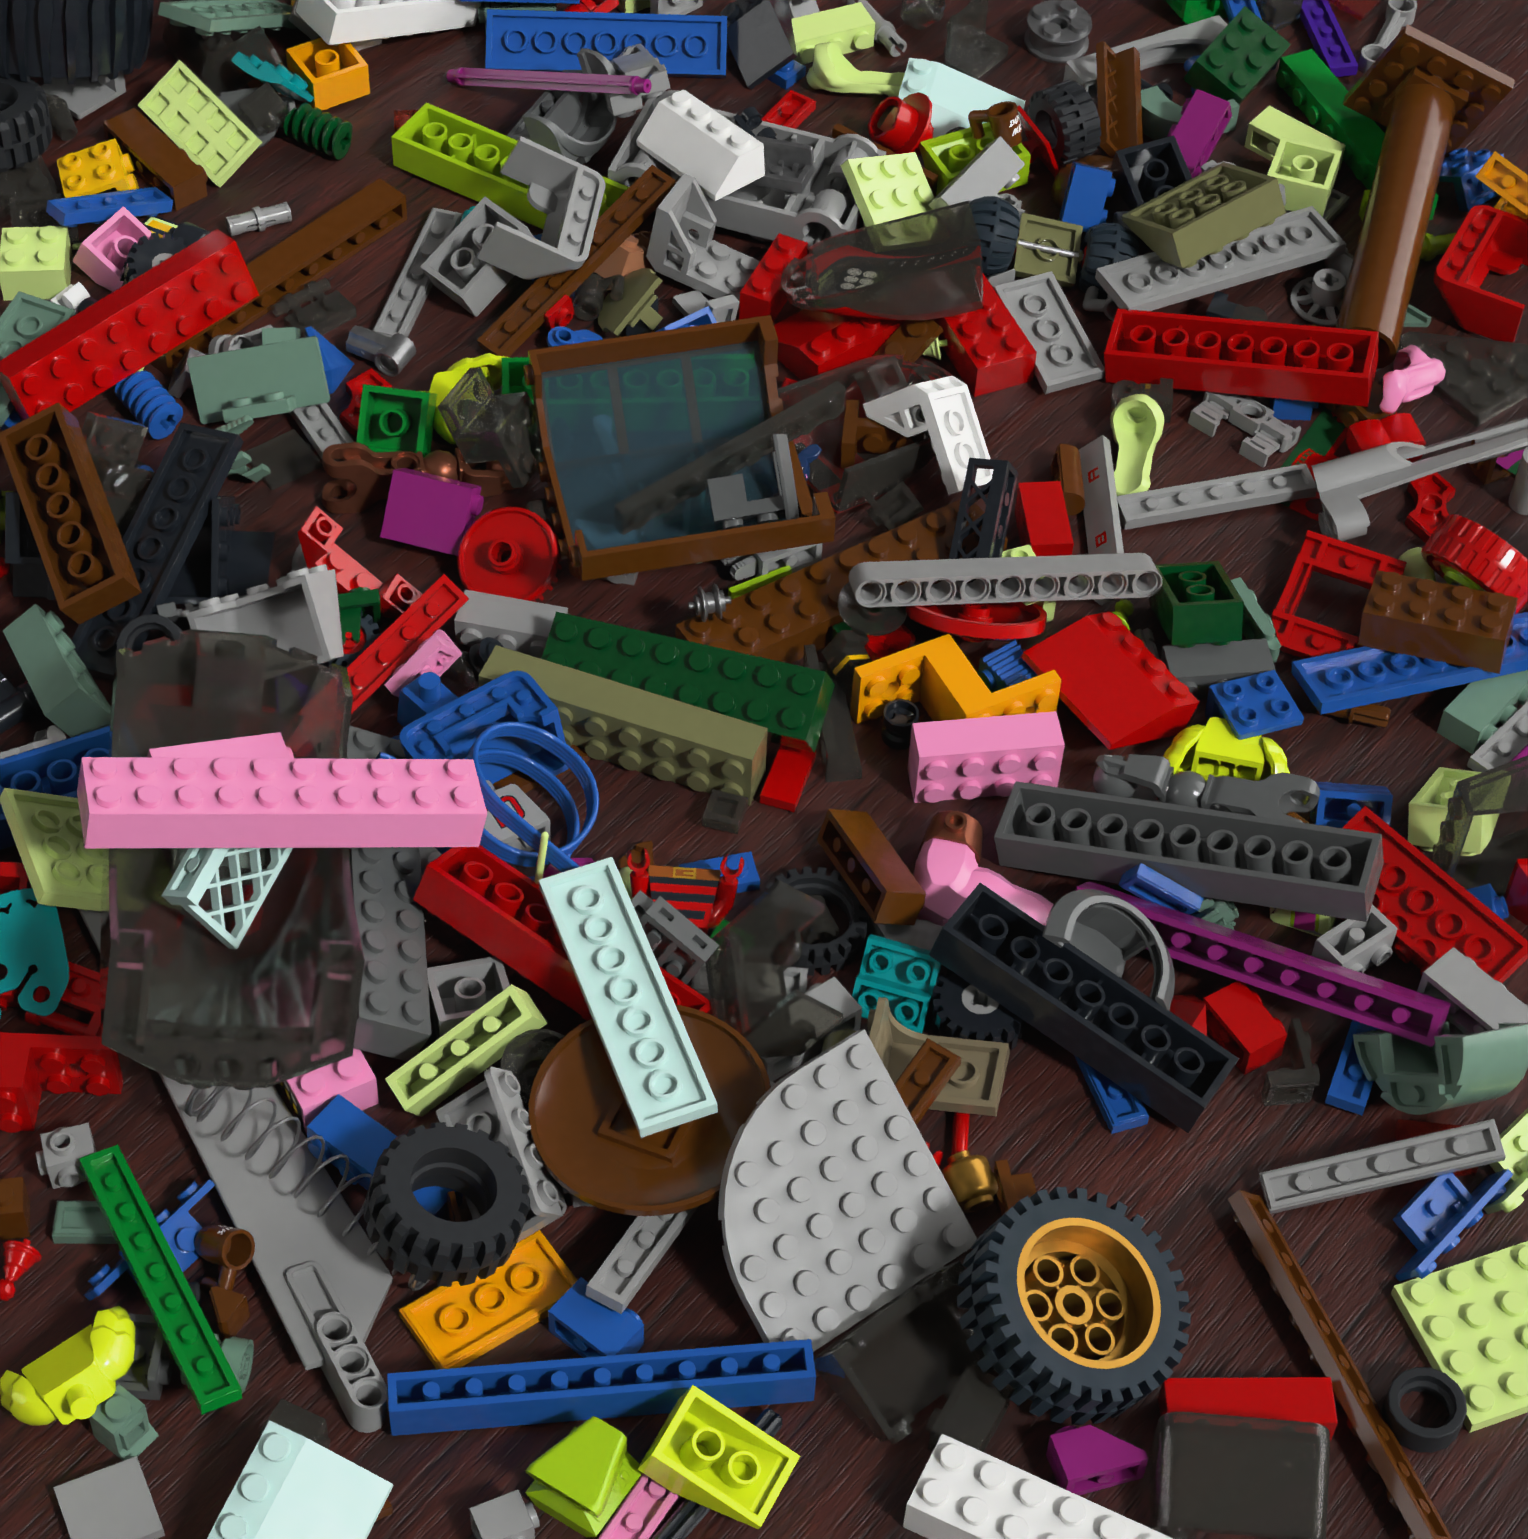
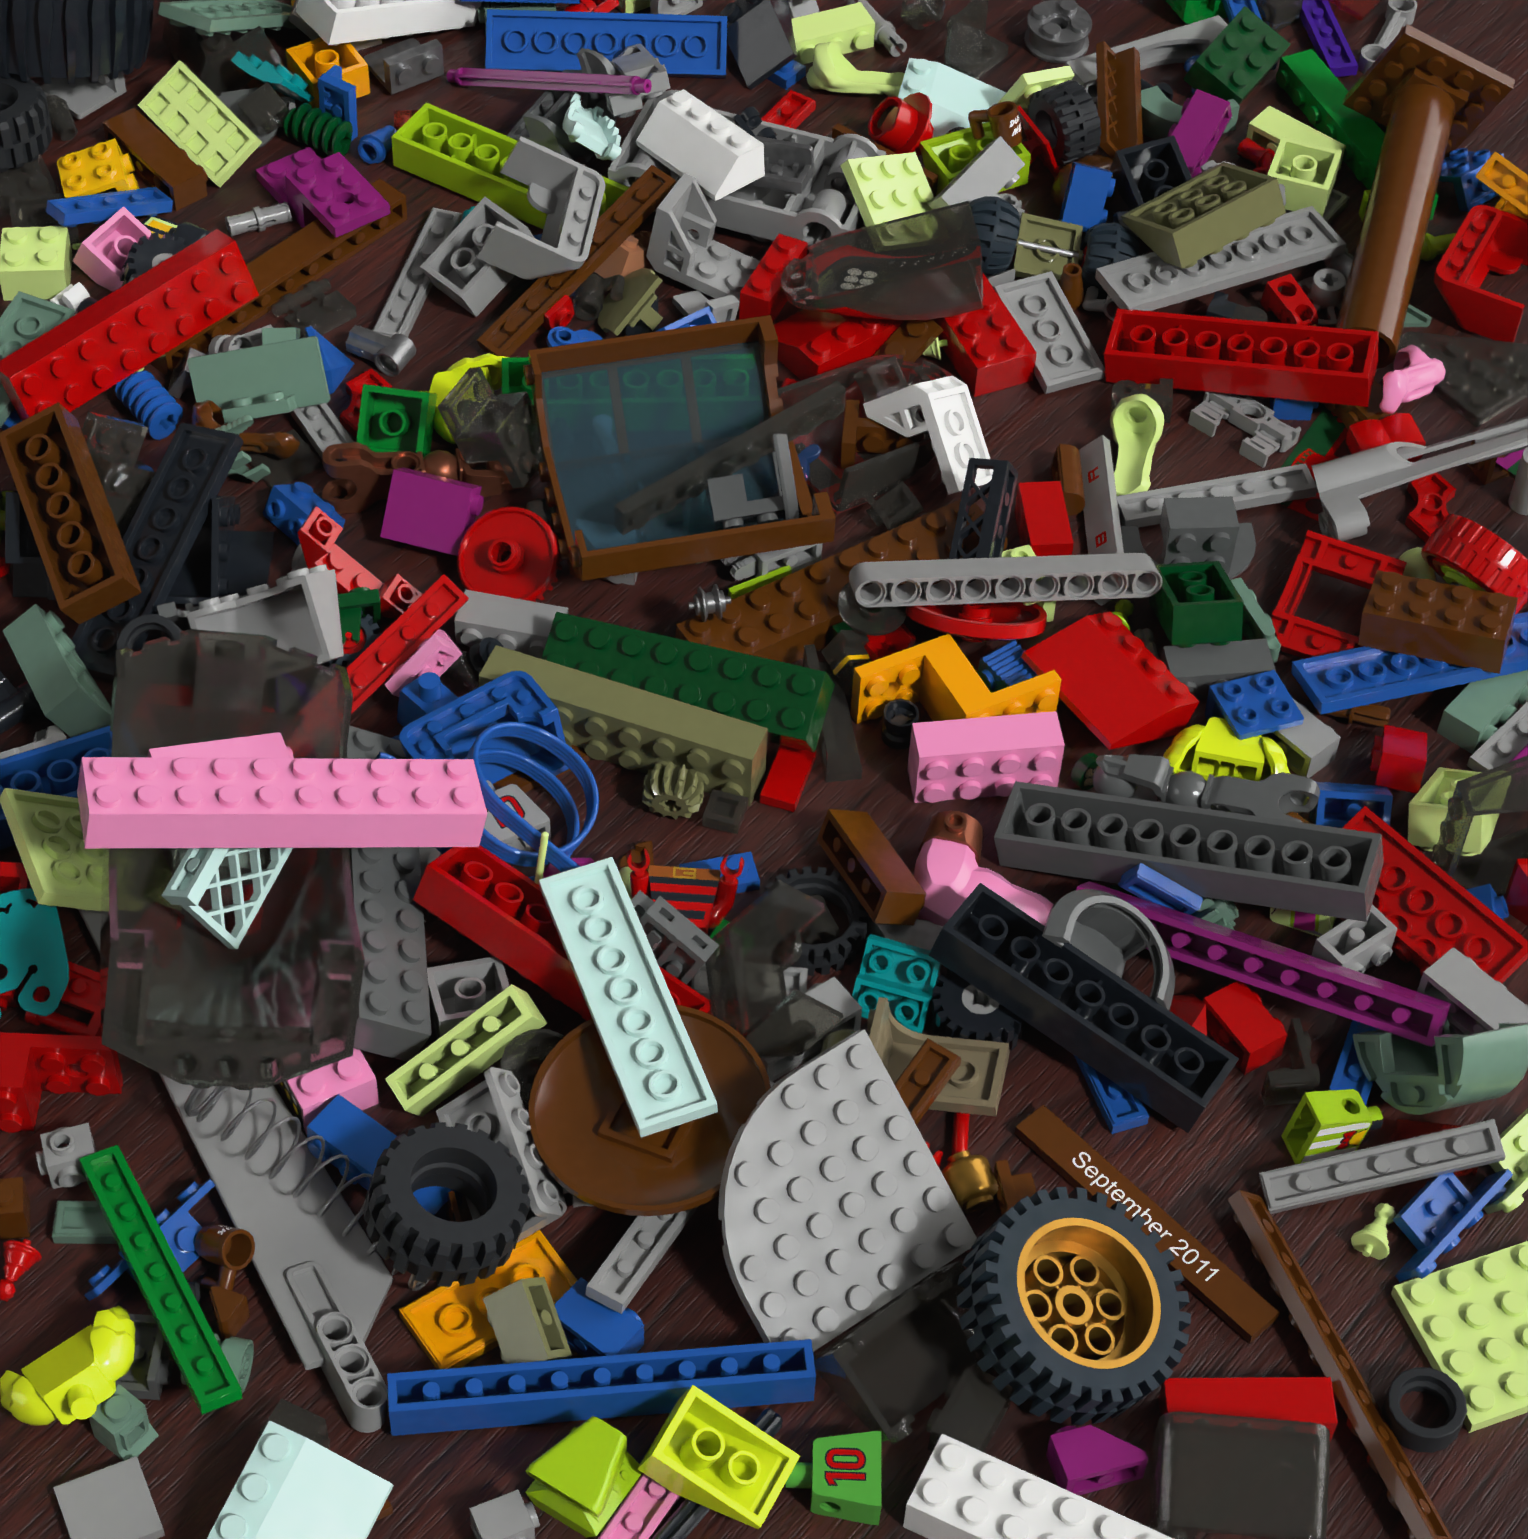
(279, 444): none -> reddish brown hair
(290, 506): none -> blue bracket
(320, 188): none -> magenta bracket
(338, 97): none -> blue bracket
(376, 145): none -> blue cone
(406, 64): none -> flat silver bracket
(526, 1322): none -> olive brick
(592, 130): none -> light aqua animal
(673, 790): none -> olive gear
(843, 1477): none -> bright green torso
(1035, 81): none -> yellowish green plate
(1072, 284): none -> reddish brown cone
(1083, 771): none -> dark green tile
(1200, 532): none -> dark grey piece
(1202, 1270): none -> reddish brown tile
(1258, 155): none -> red piece
(1290, 304): none -> red leg
(1307, 745): none -> light grey brick
(1329, 1124): none -> lime torso
(1373, 1237): none -> yellowish green piece
(1399, 758): none -> red brick

